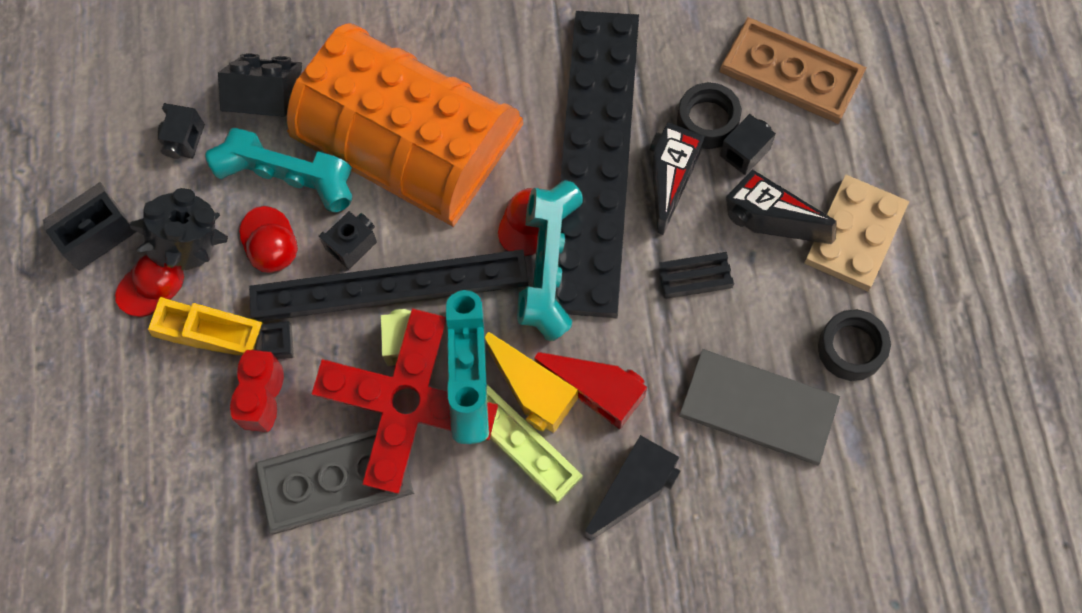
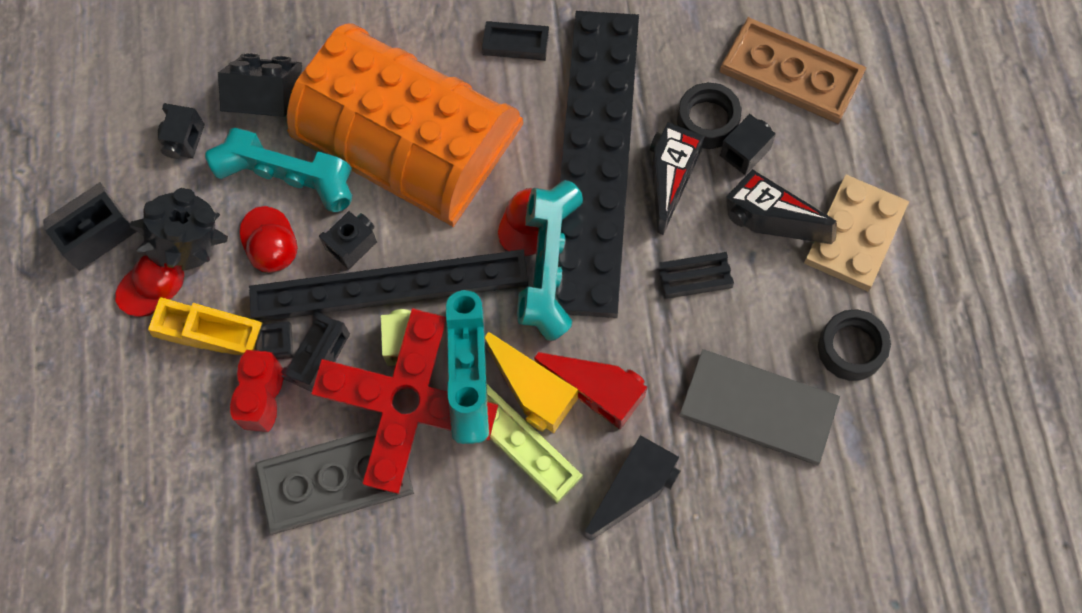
(321, 342): none -> black hinge
(515, 40): none -> black tile

